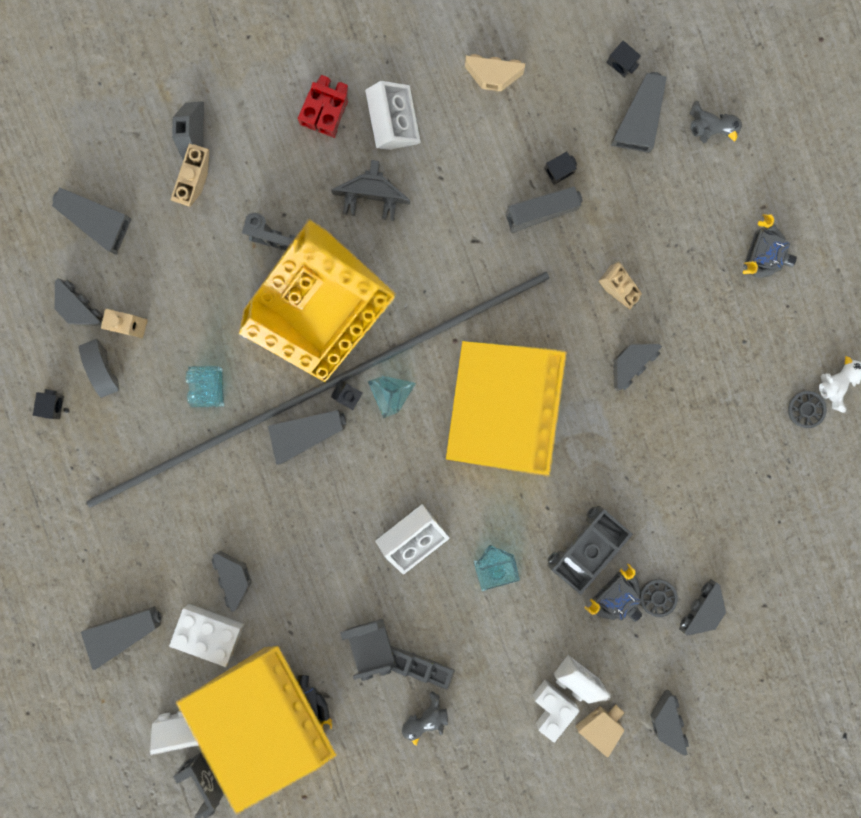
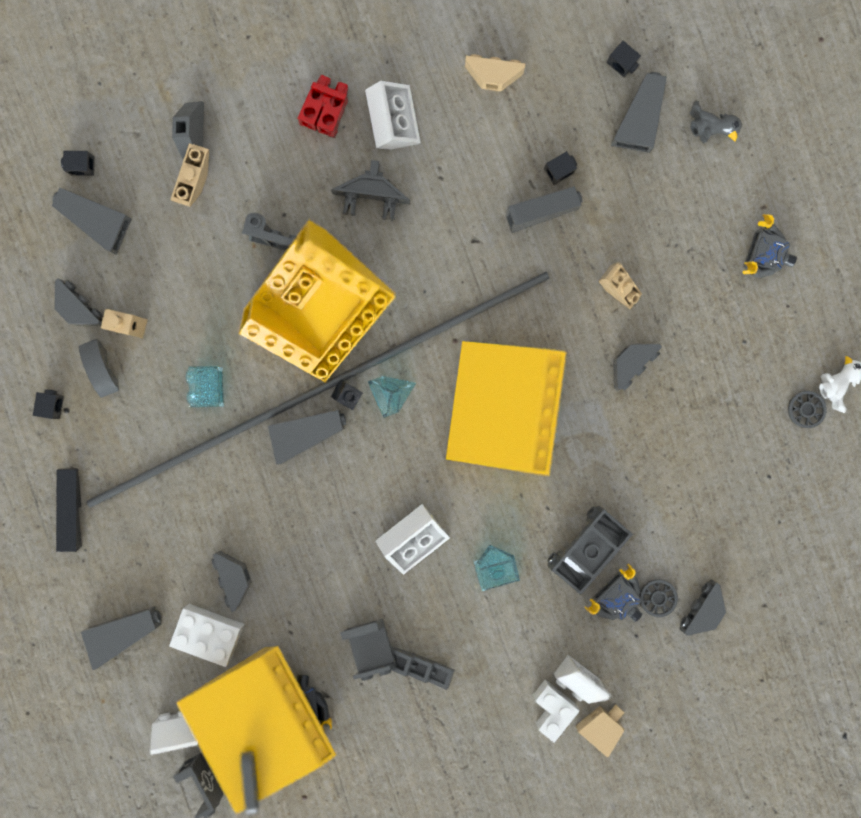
(67, 510): none -> black slope
(78, 163): none -> black brick
(249, 782): none -> dark grey beam
(431, 720): dark grey animal -> none
(668, 723): dark grey slope -> none

